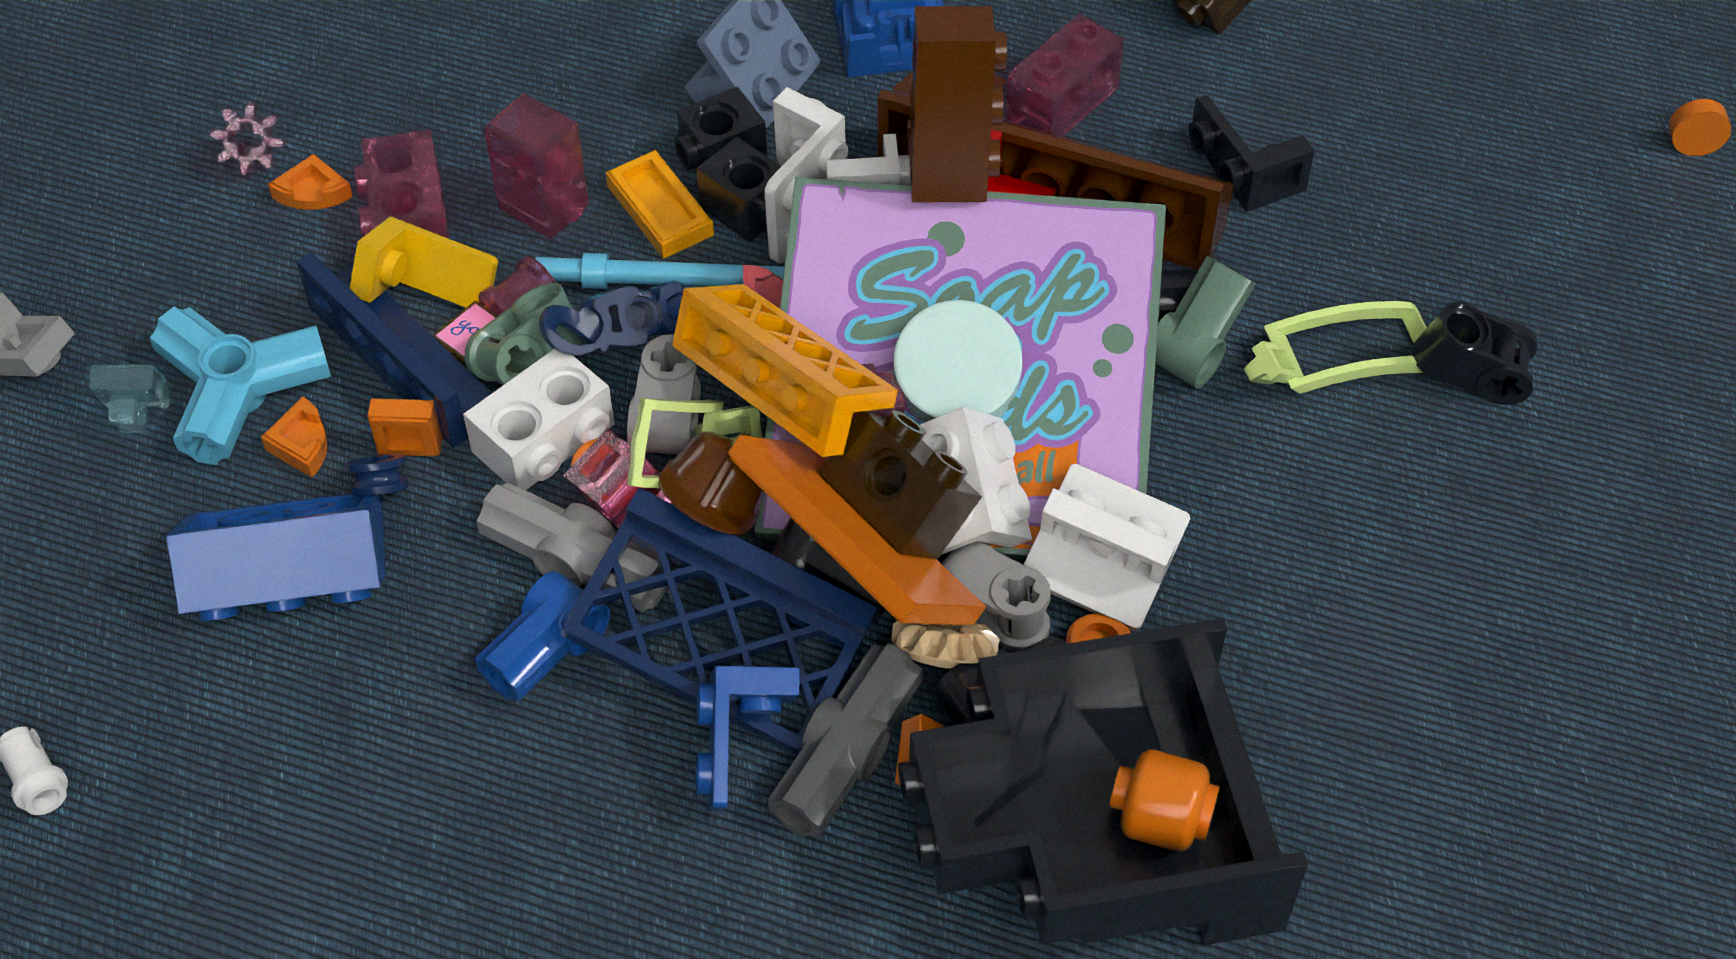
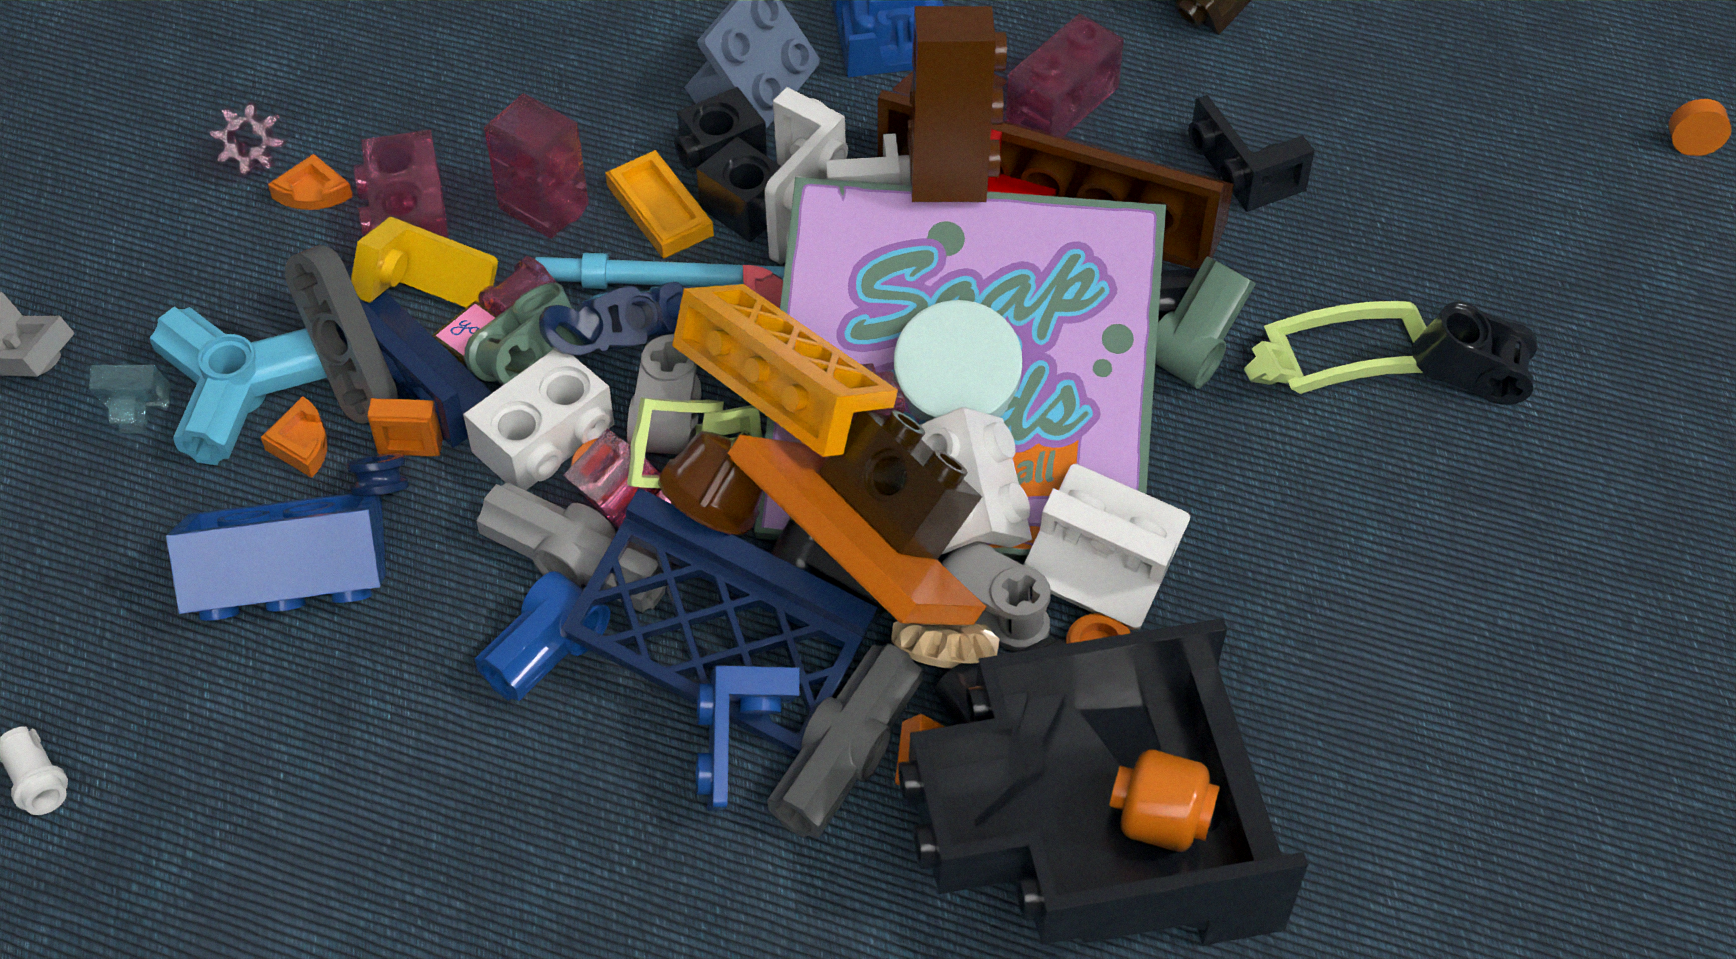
(328, 296): none -> dark grey beam

